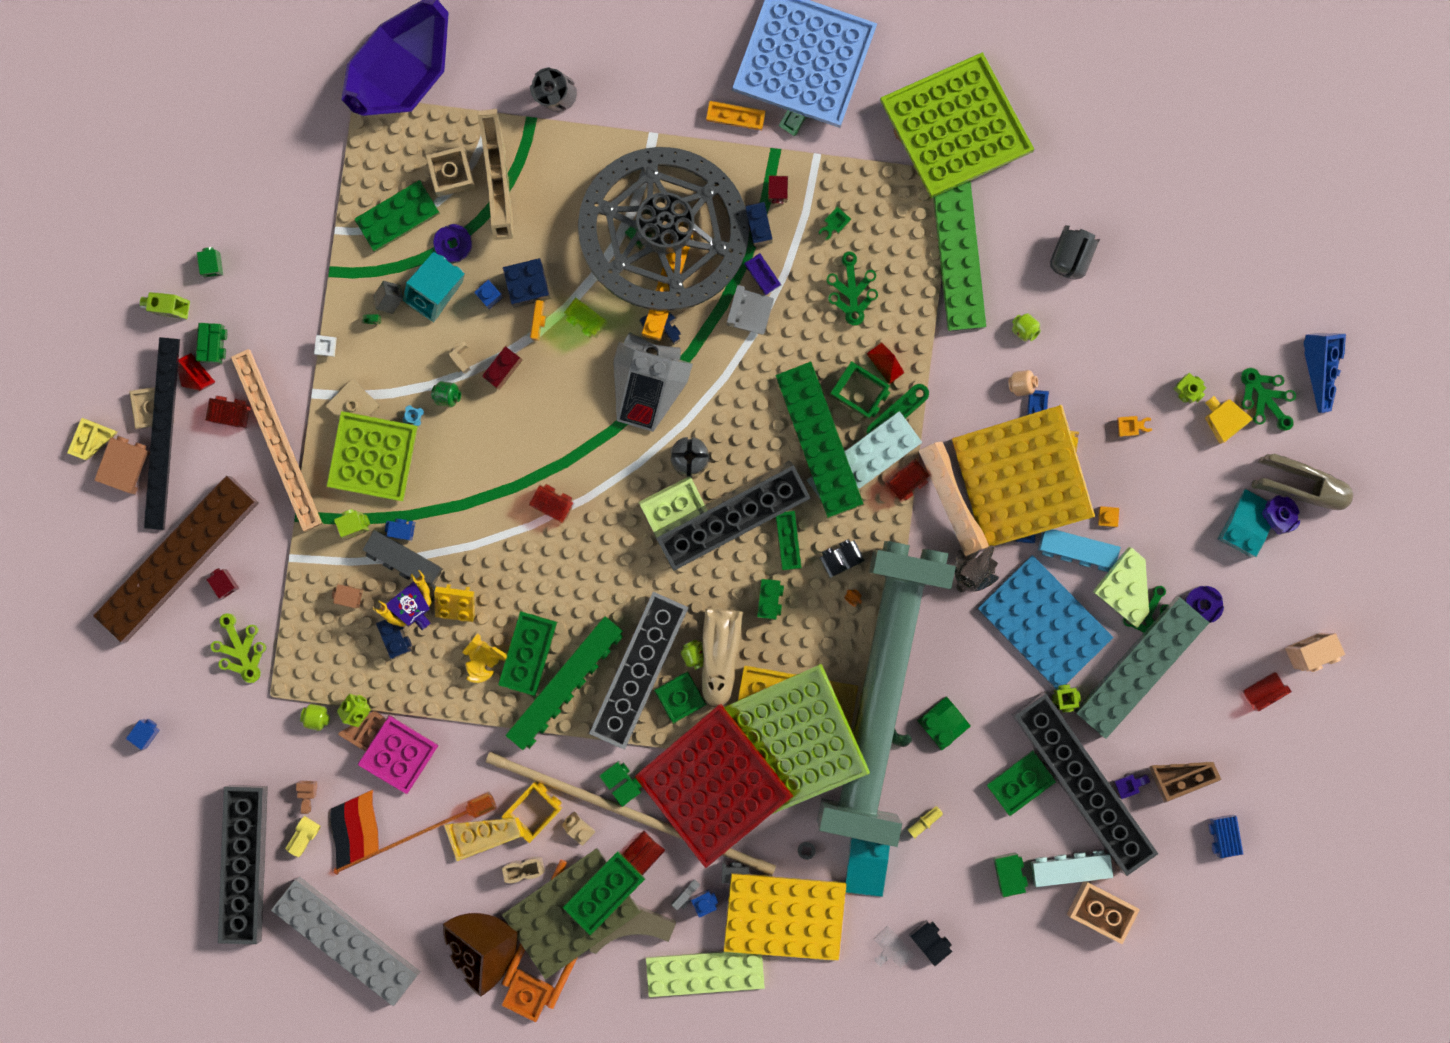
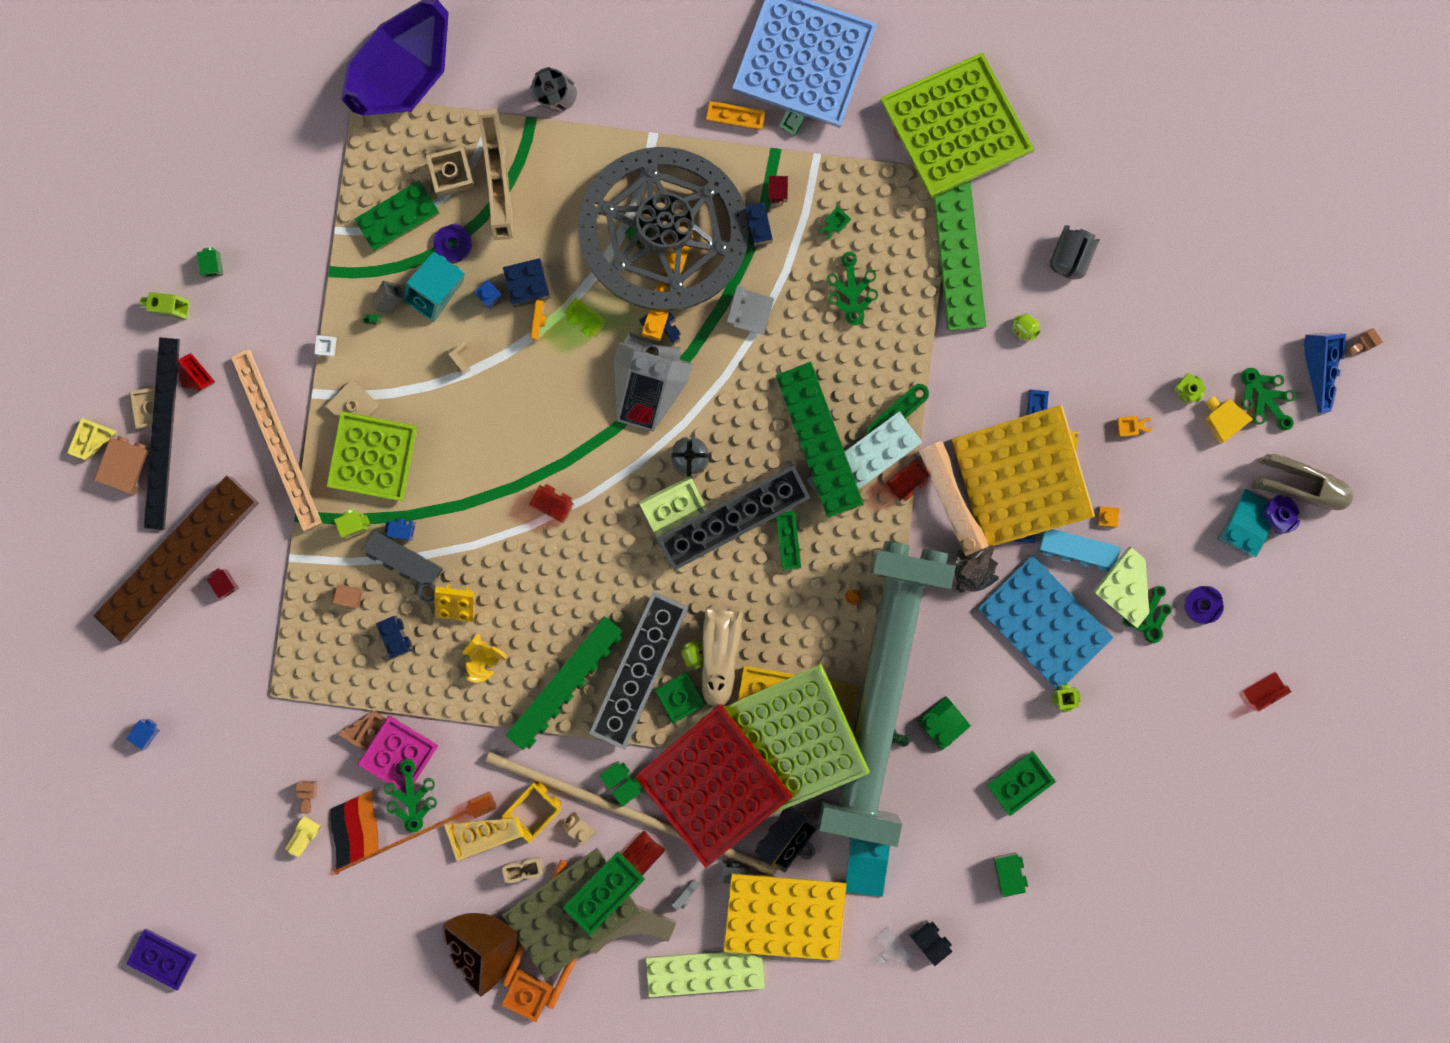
(161, 959): none -> dark purple plate
(211, 343): green brick -> none
(228, 412): clear red brick -> none
(240, 651): lime plant -> none
(242, 864): dark grey brick -> none
(314, 717): lime head -> none
(346, 941): light grey brick -> none
(353, 710): lime brick -> none
(408, 605): torso -> none
(410, 799): none -> green plant
(417, 412): medium azure plate -> none
(445, 394): green head -> none
(502, 368): dark red brick -> none
(527, 653): green plate -> none
(704, 903): blue brick -> none
(762, 274): dark purple plate -> none
(769, 598): green brick -> none
(786, 838): none -> black brick
(842, 558): black brick -> none
(867, 375): green window -> none
(886, 363): red slope -> none
(925, 822): light yellow axle -> none
(1023, 383): light nougat head -> none
(1071, 869): light aqua brick -> none
(1085, 784): dark grey brick -> none
(1103, 912): light nougat brick -> none
(1129, 785): dark purple plate -> none
(1141, 667): sand green brick -> none
(1182, 779): medium nougat wedge -> none
(1226, 836): blue brick -> none
(1315, 651): light nougat brick -> none
(1366, 341): none -> nougat piece

